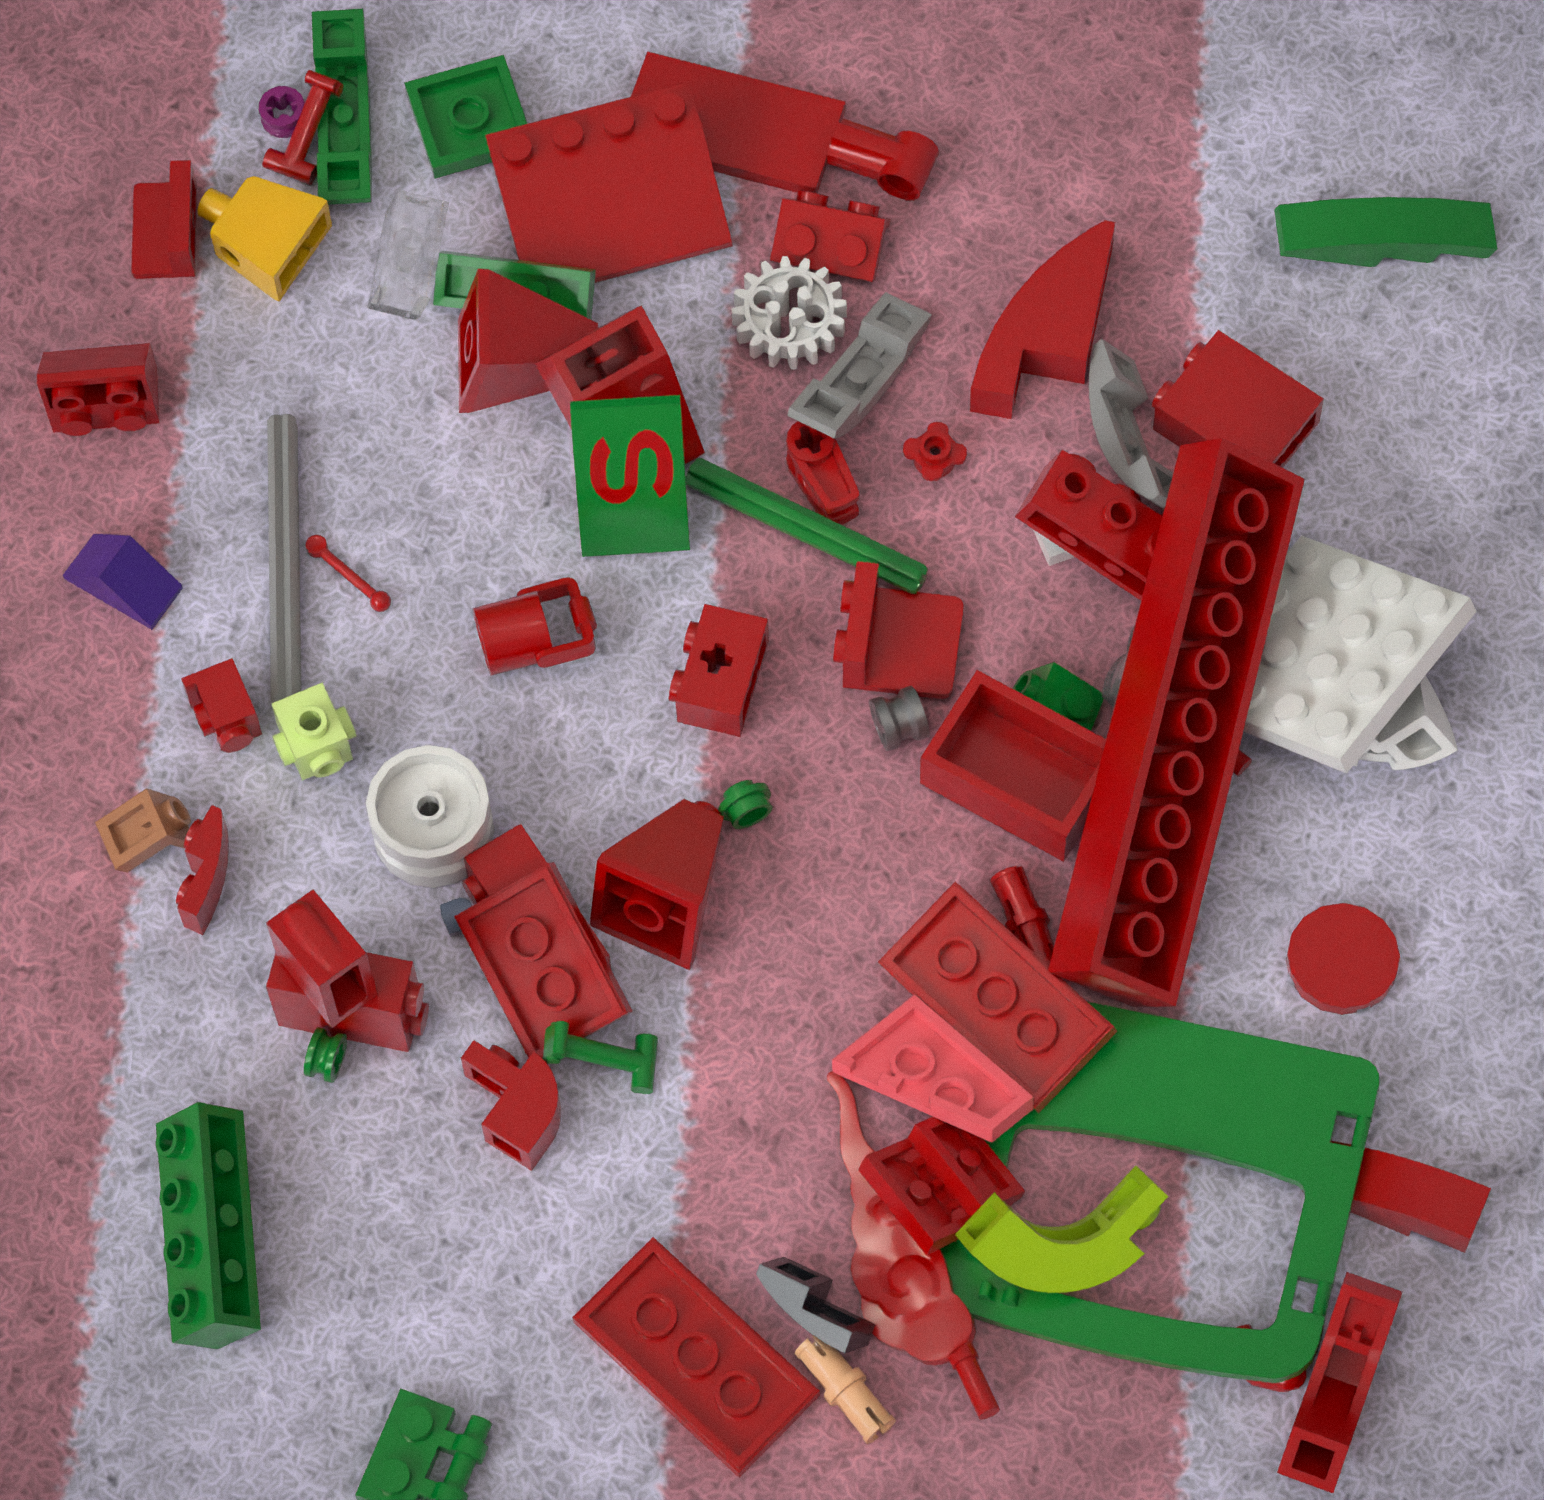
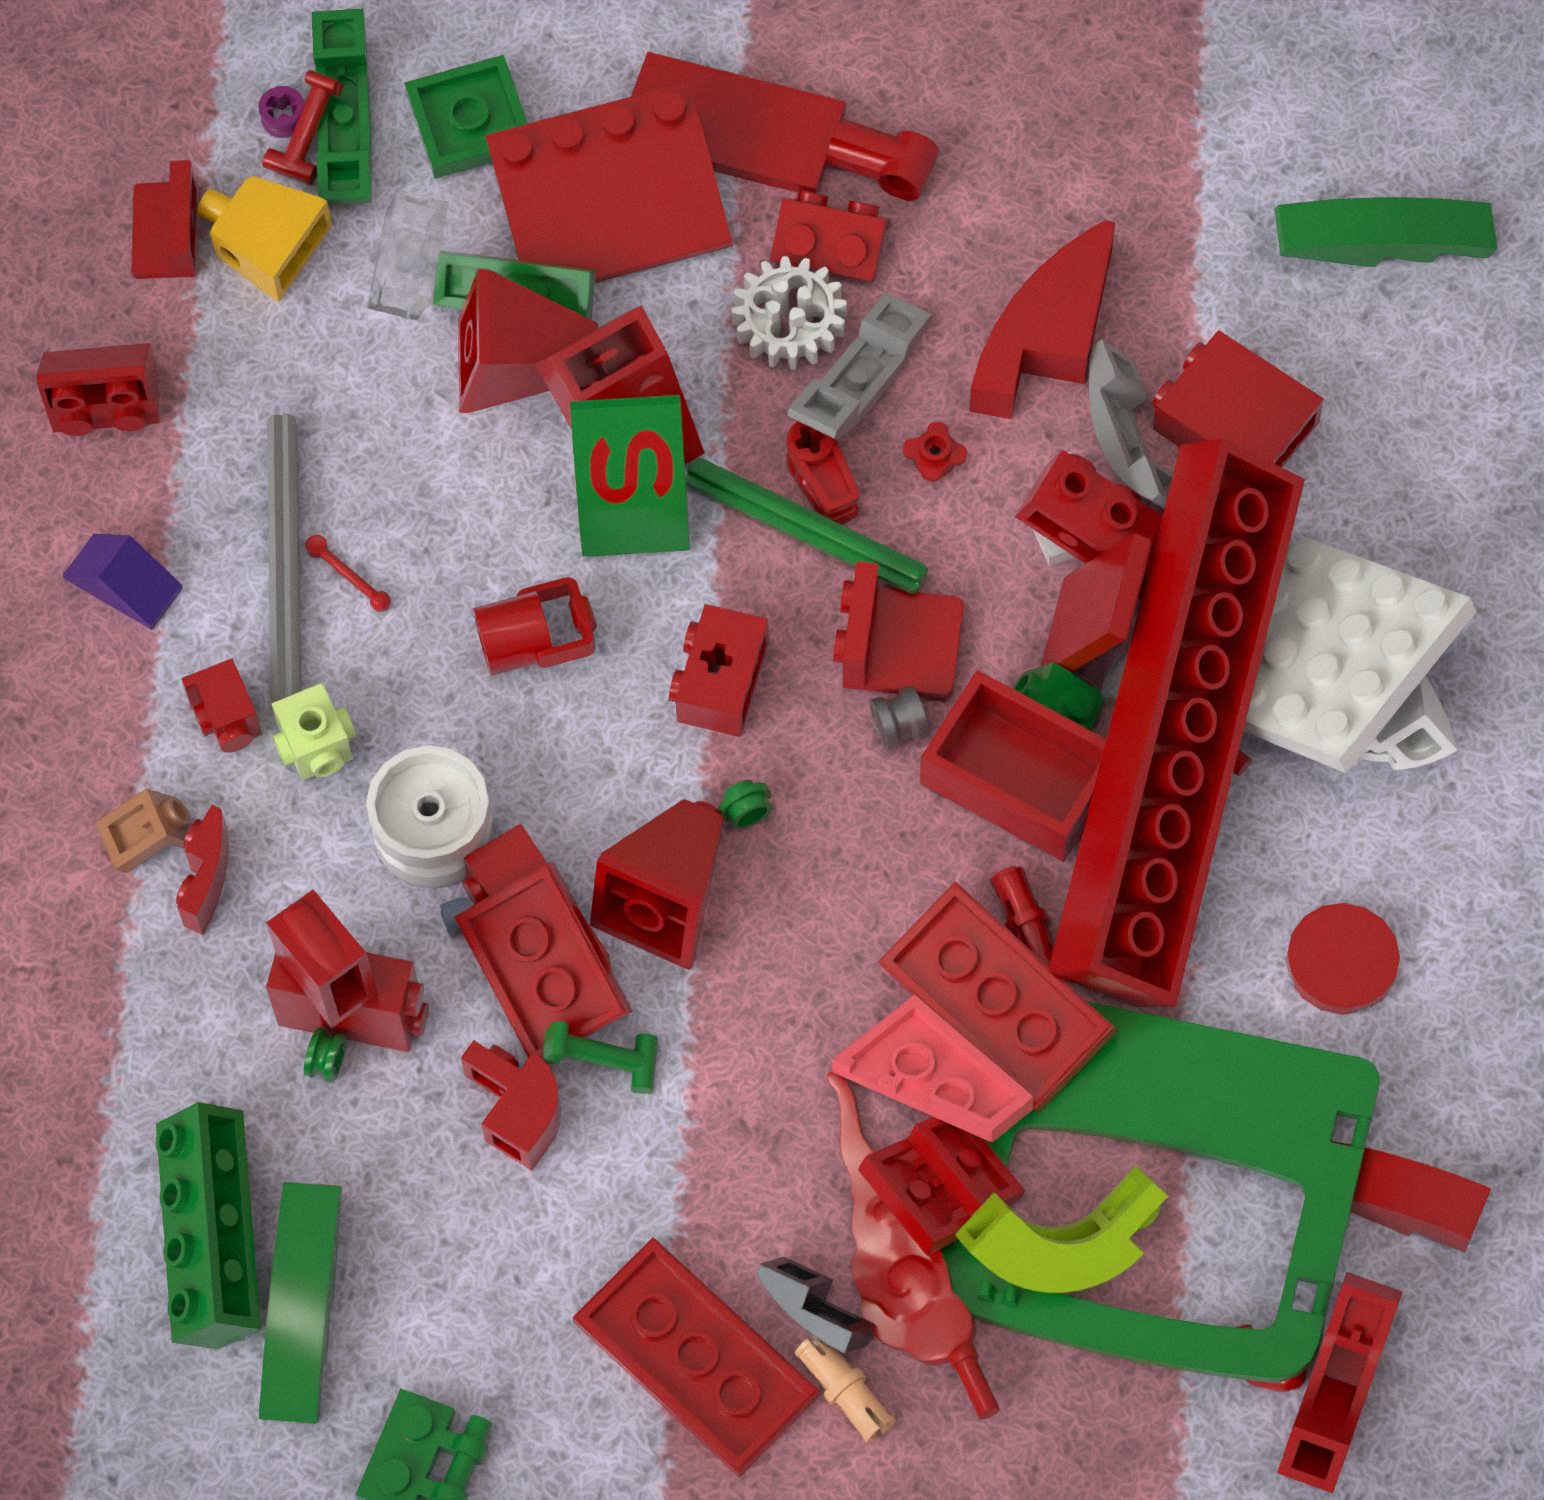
(300, 1302): none -> green slope
(1097, 604): none -> red tile

